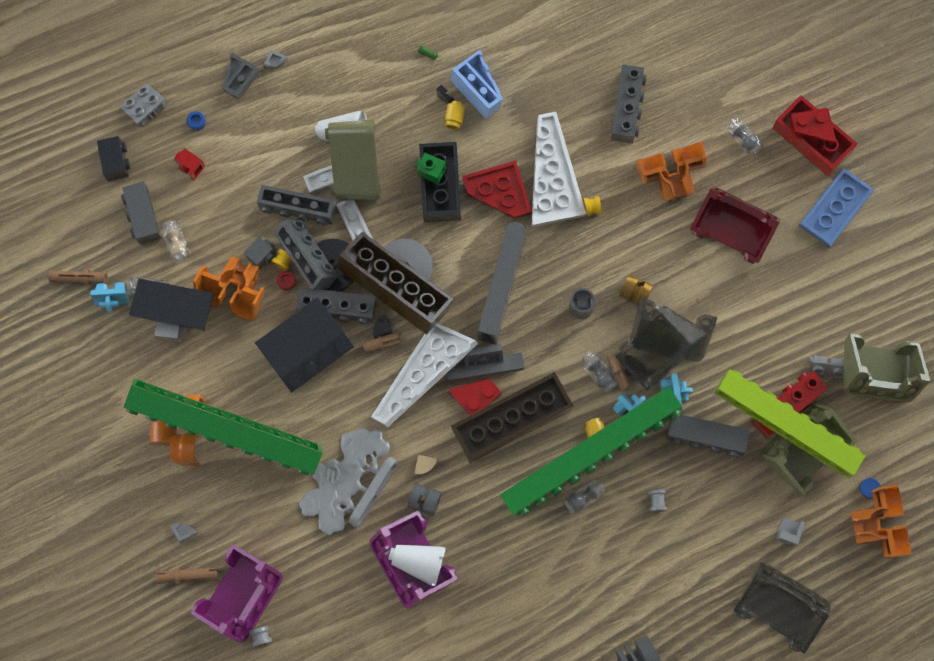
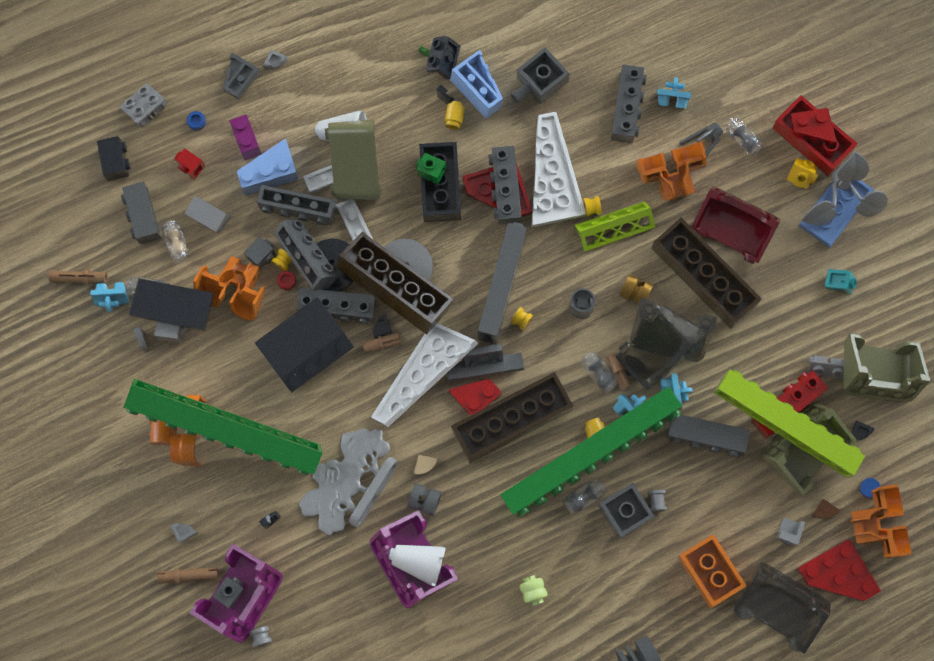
(140, 335): none -> light grey tile
(207, 214): none -> light grey hinge
(229, 592): none -> dark grey brick
(245, 137): none -> magenta brick
(268, 169): none -> light blue wedge
(270, 519): none -> black tile
(443, 56): none -> black bracket
(506, 185): none -> dark grey brick
(521, 319): none -> yellow wheel
(533, 590): none -> yellowish green piece
(540, 77): none -> dark grey brick
(614, 219): none -> lime fence
(626, 511): none -> dark grey brick
(682, 97): none -> medium azure hips
(706, 273): none -> dark brown brick
(709, 133): none -> dark grey plant
(711, 571): none -> orange brick
(802, 173): none -> yellow brick
(825, 510): none -> reddish brown tile
(840, 280): none -> teal bracket
(840, 573): none -> red plate
(852, 169): none -> light grey plant
(861, 430): none -> black tile

